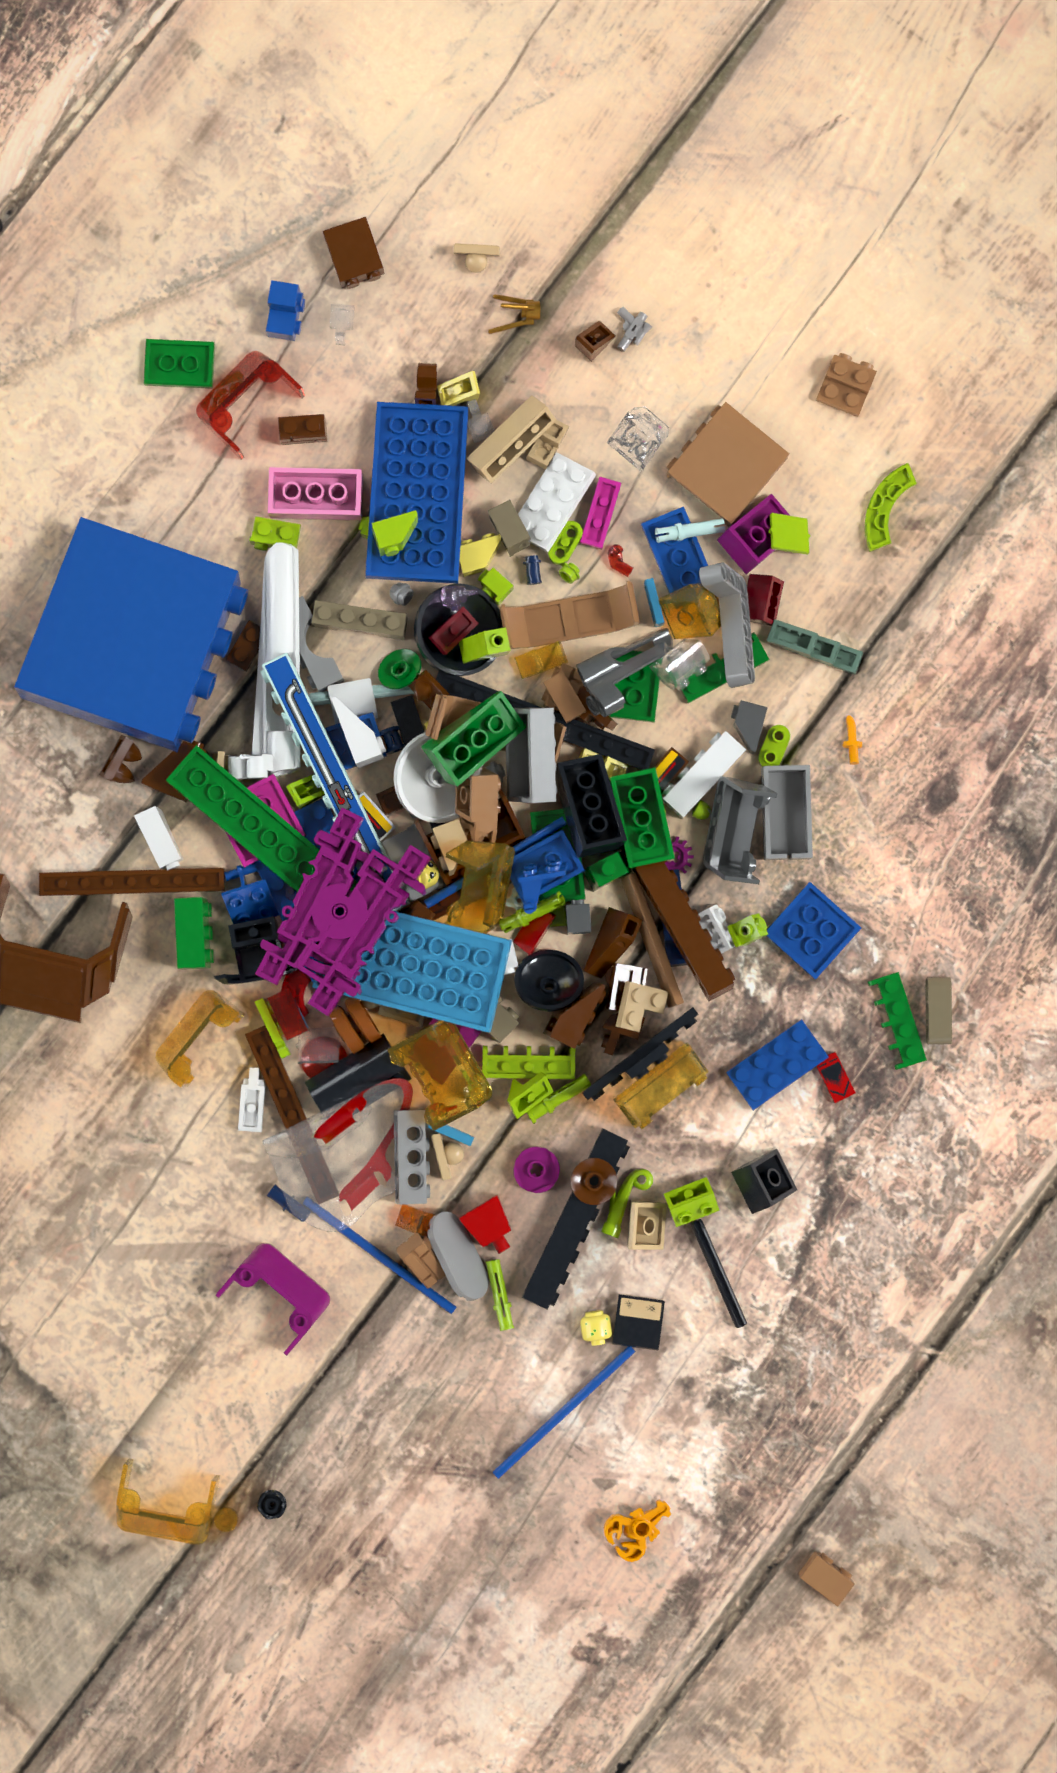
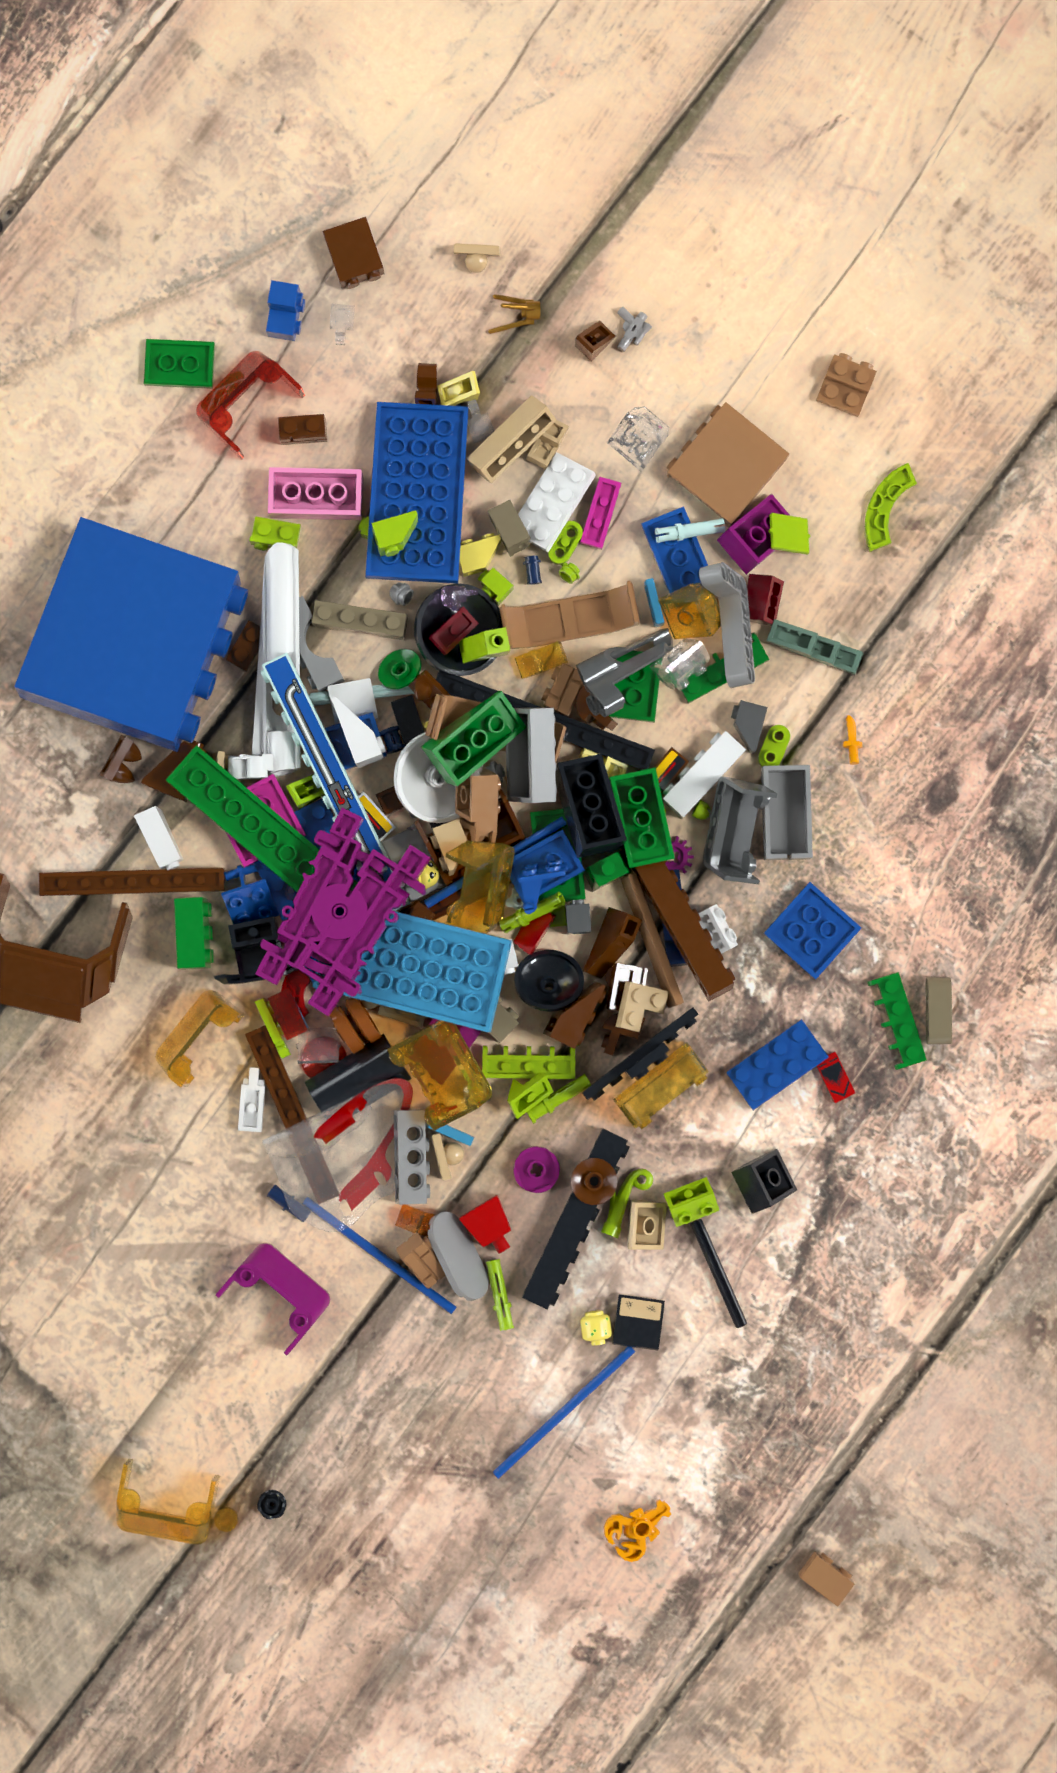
(564, 697): medium nougat tile -> none
(616, 560): clear red arm -> none
(748, 930): lime brick -> none

